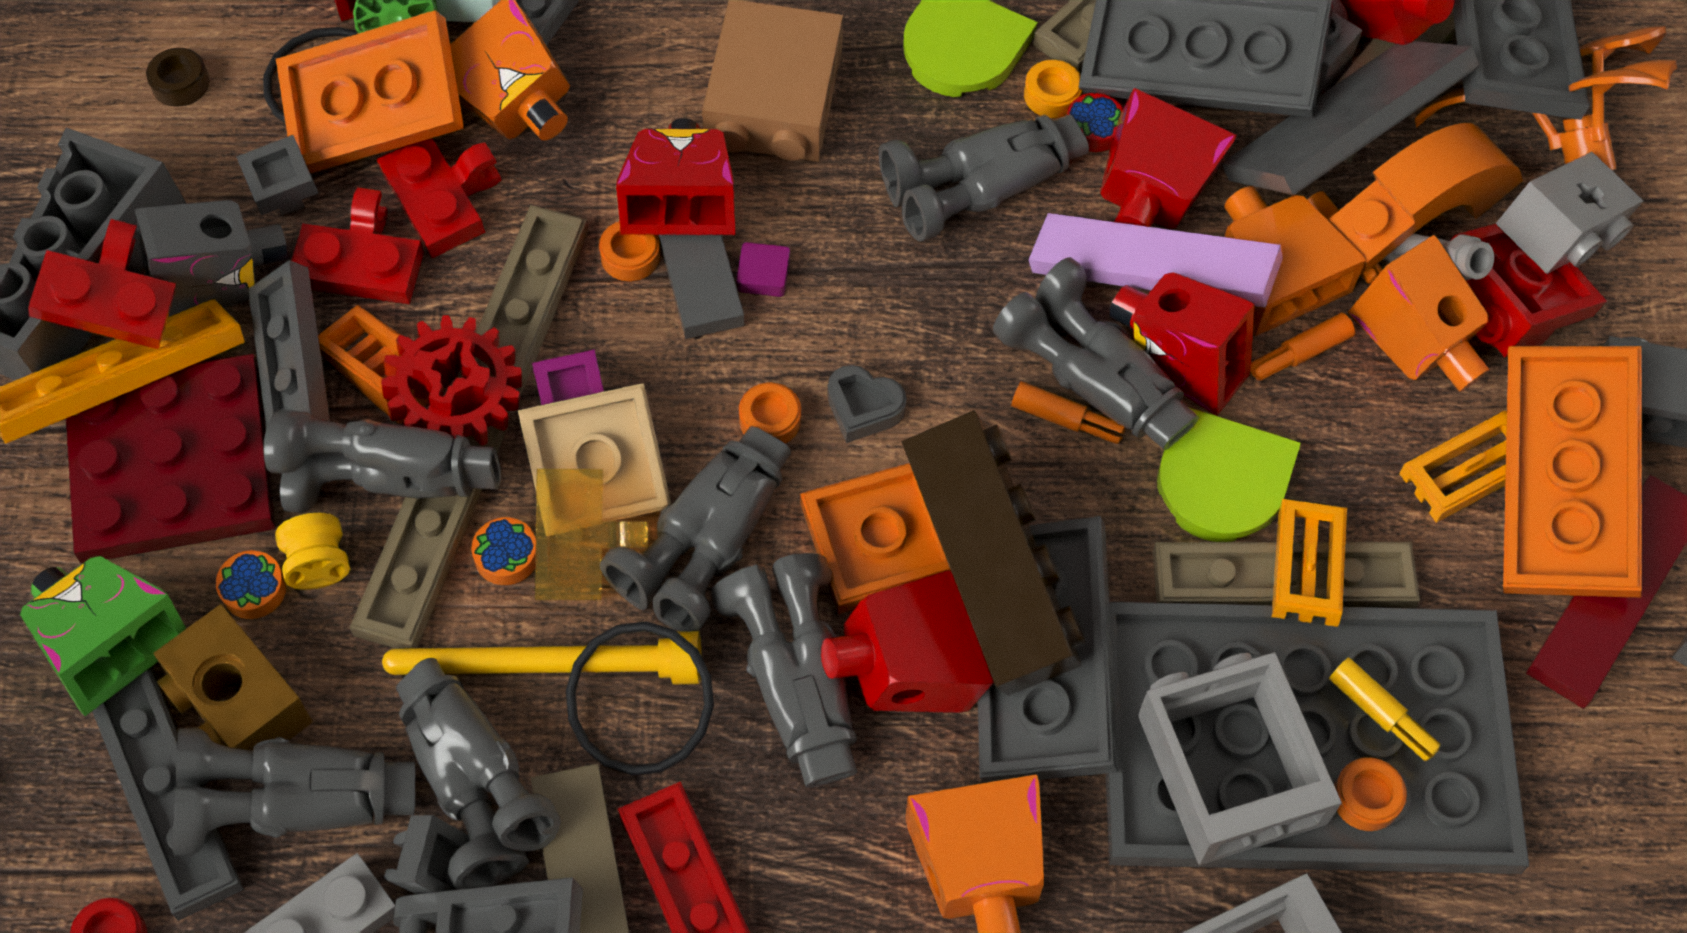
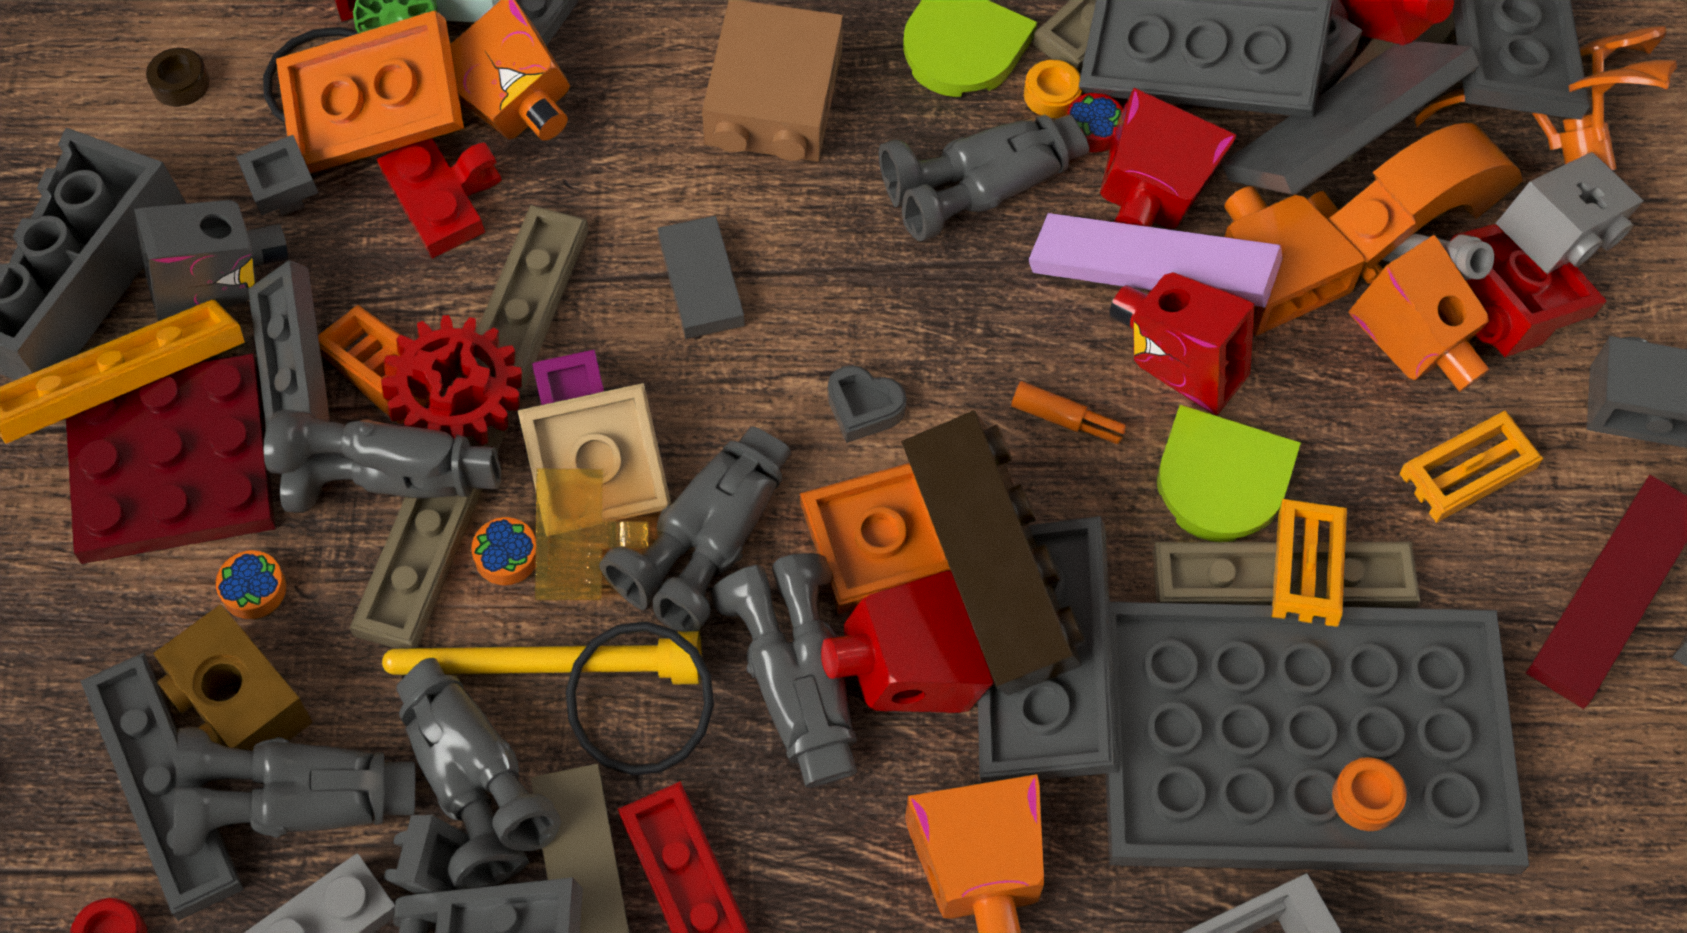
(98, 627): bright green torso -> none
(104, 294): red plate -> none
(312, 551): yellow wheel -> none
(360, 259): red plate -> none
(628, 255): orange tile -> none
(677, 183): red torso -> none
(763, 269): magenta piece -> none
(771, 409): orange tile -> none
(1108, 367): dark grey piece -> none
(1261, 821): light grey window -> none
(1304, 346): orange pin -> none
(1383, 708): yellow pin -> none
(1573, 471): orange tile -> none

